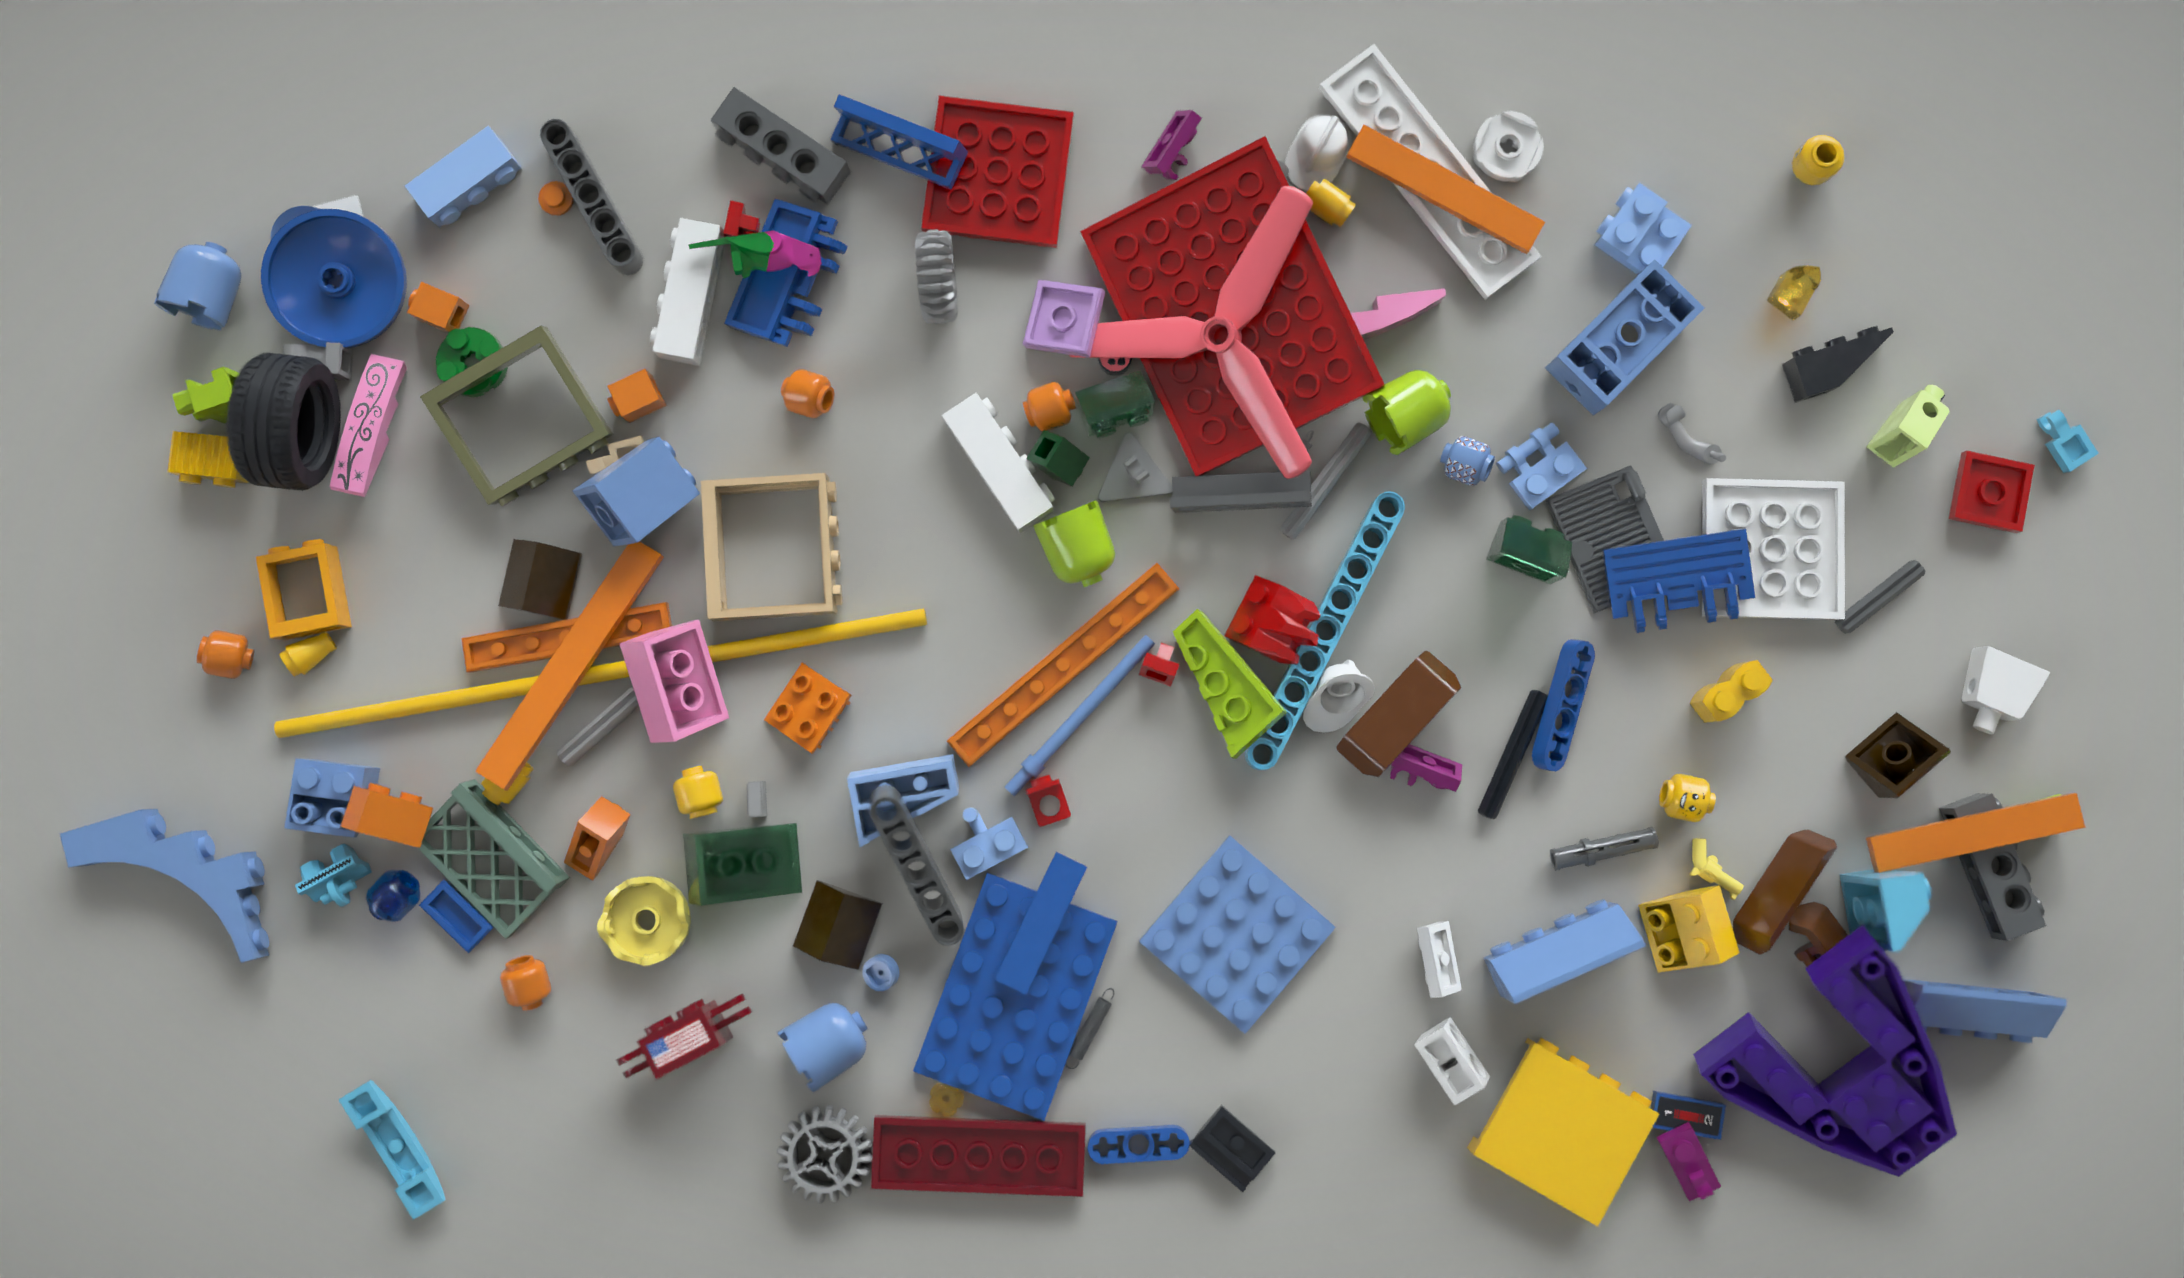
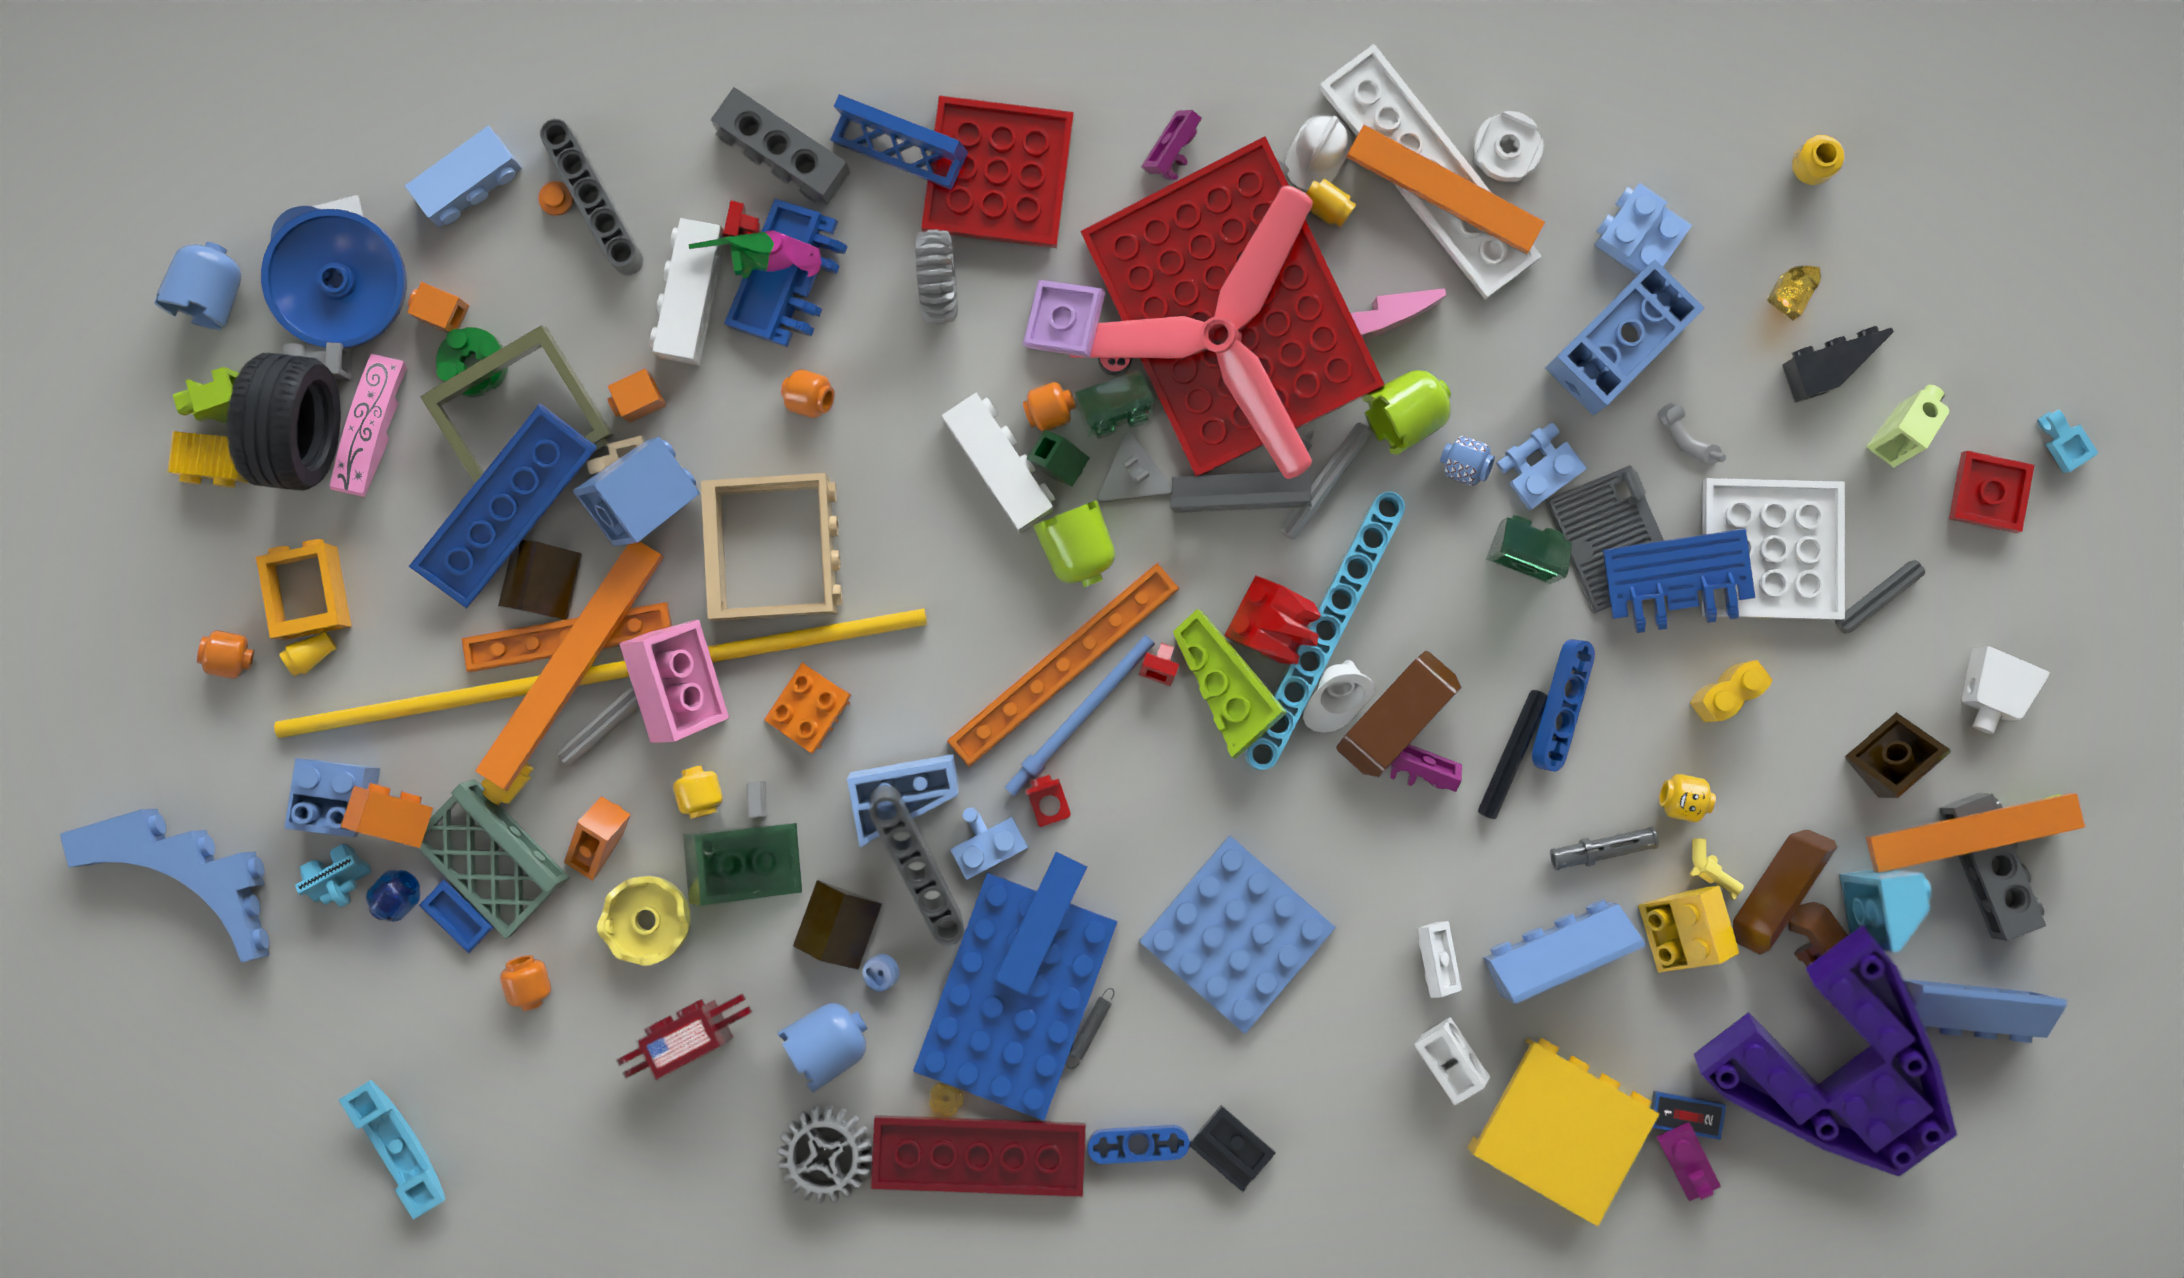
(503, 506): none -> blue tile

